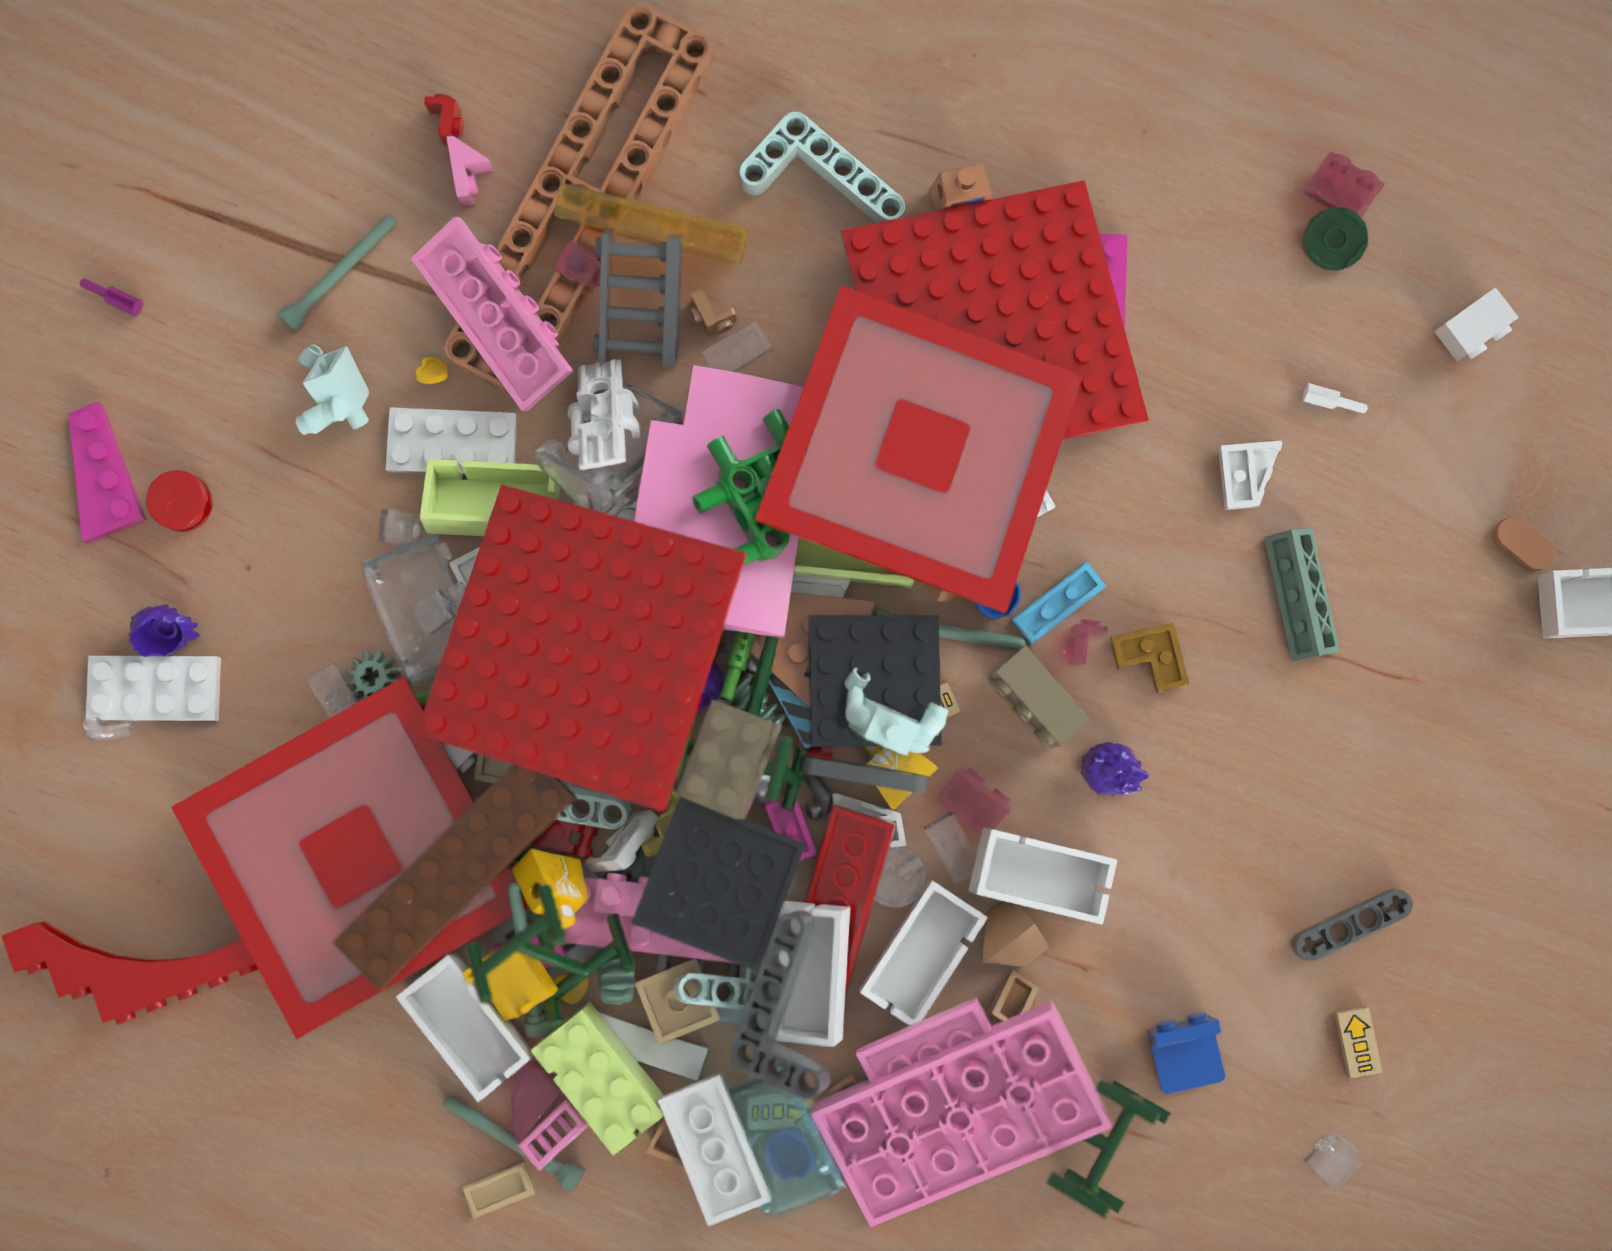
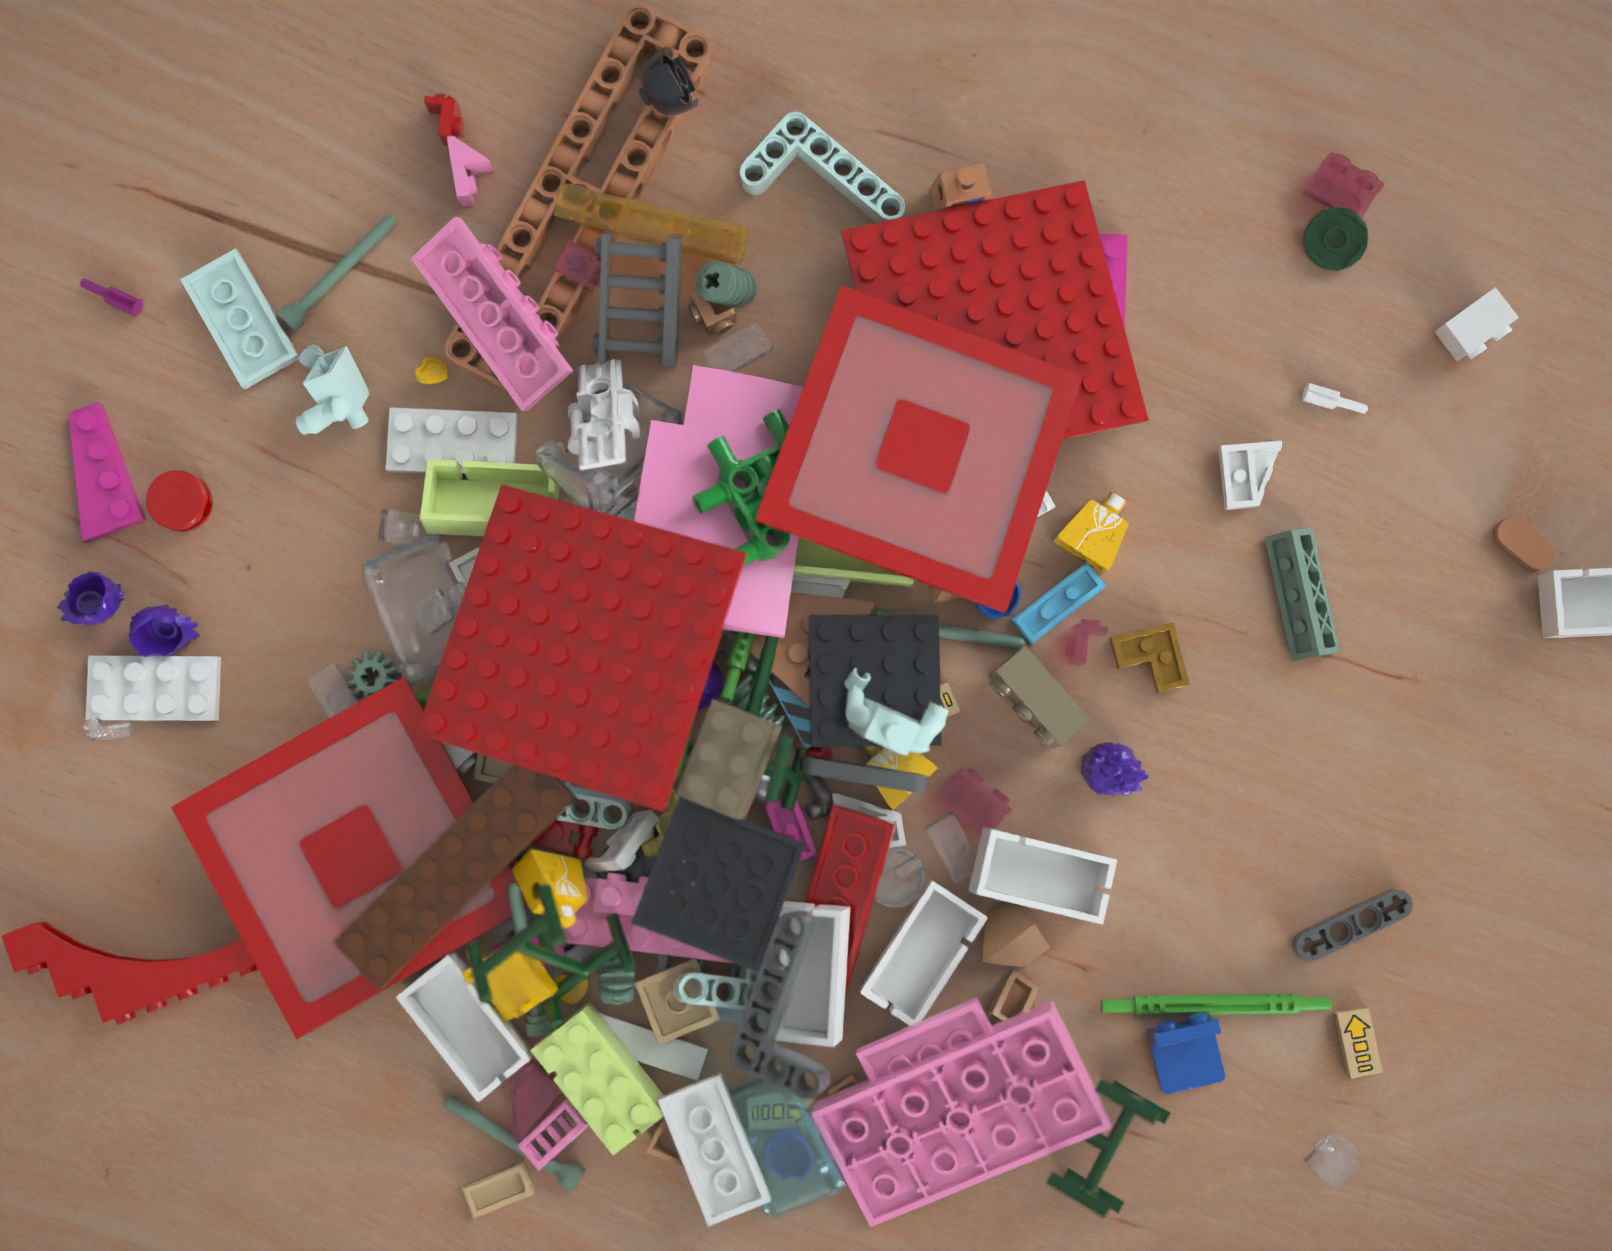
(91, 599): none -> dark purple hair
(240, 319): none -> light aqua plate
(666, 84): none -> black cylinder
(725, 284): none -> sand green piece
(1095, 532): none -> yellow torso
(1215, 1004): none -> bright green axle

